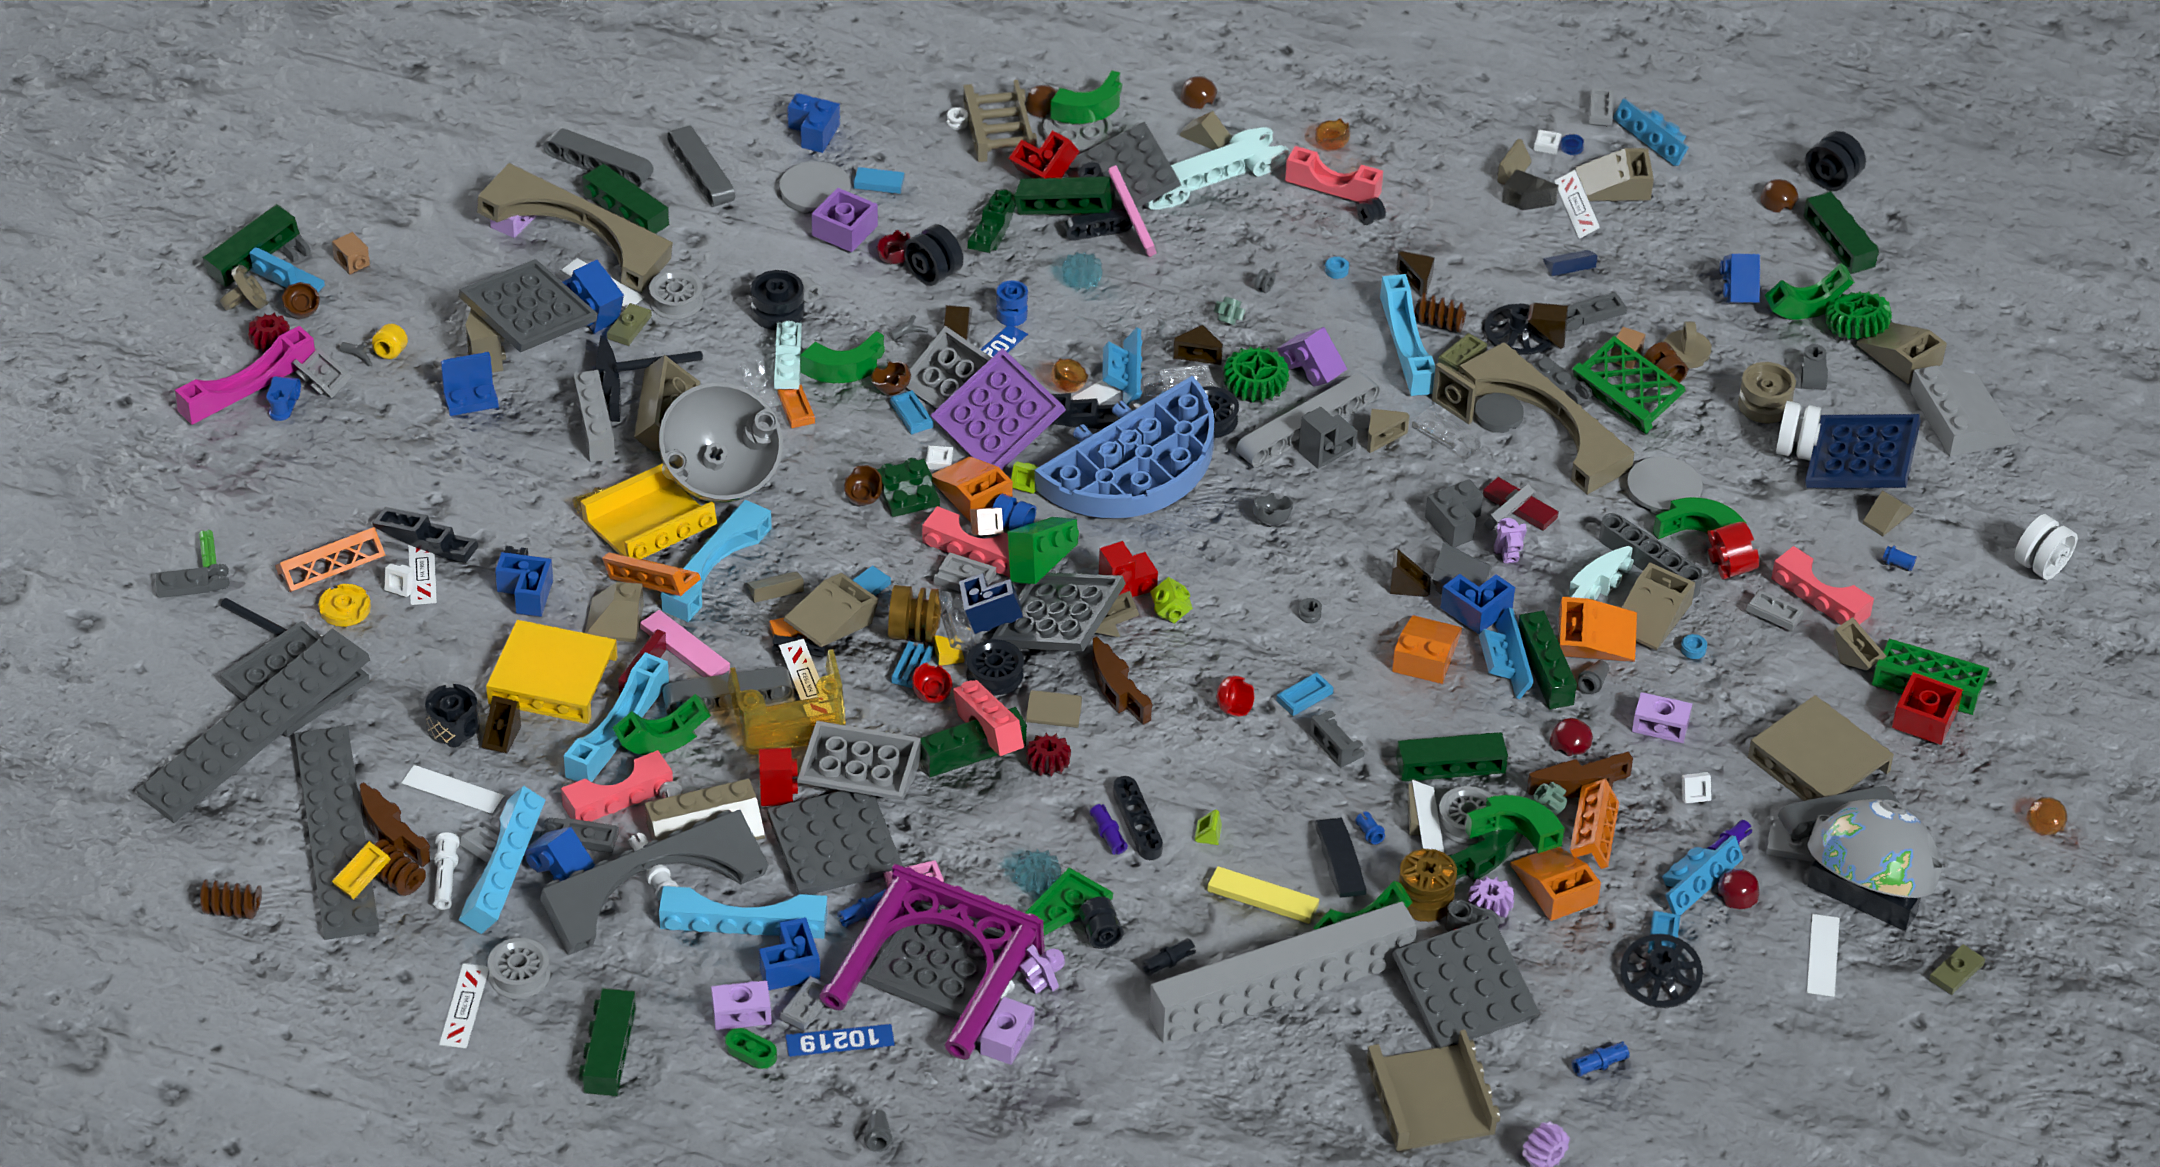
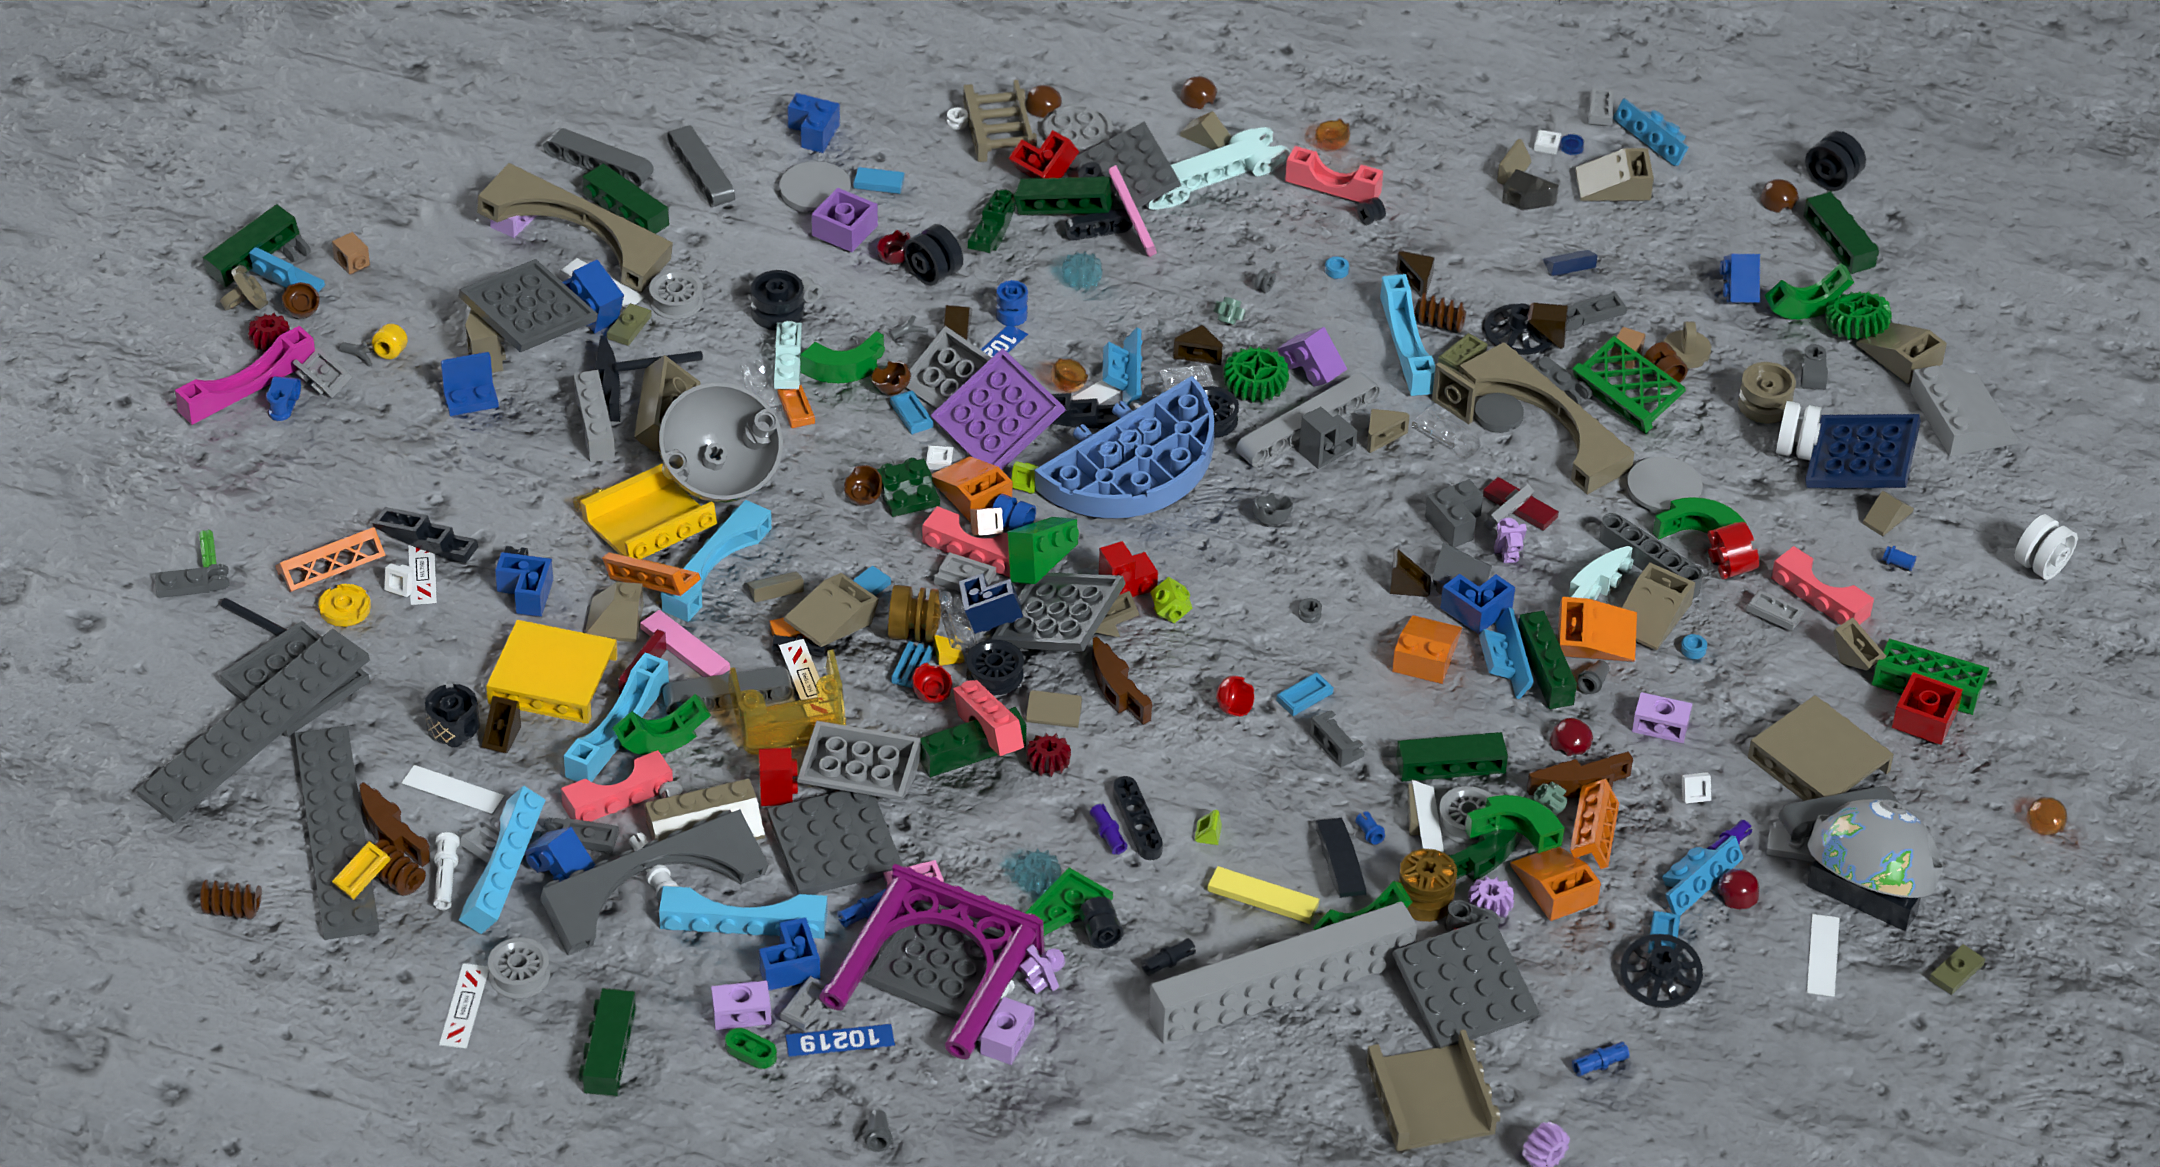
(1090, 106): green arch -> none
(1577, 204): white sticker -> none

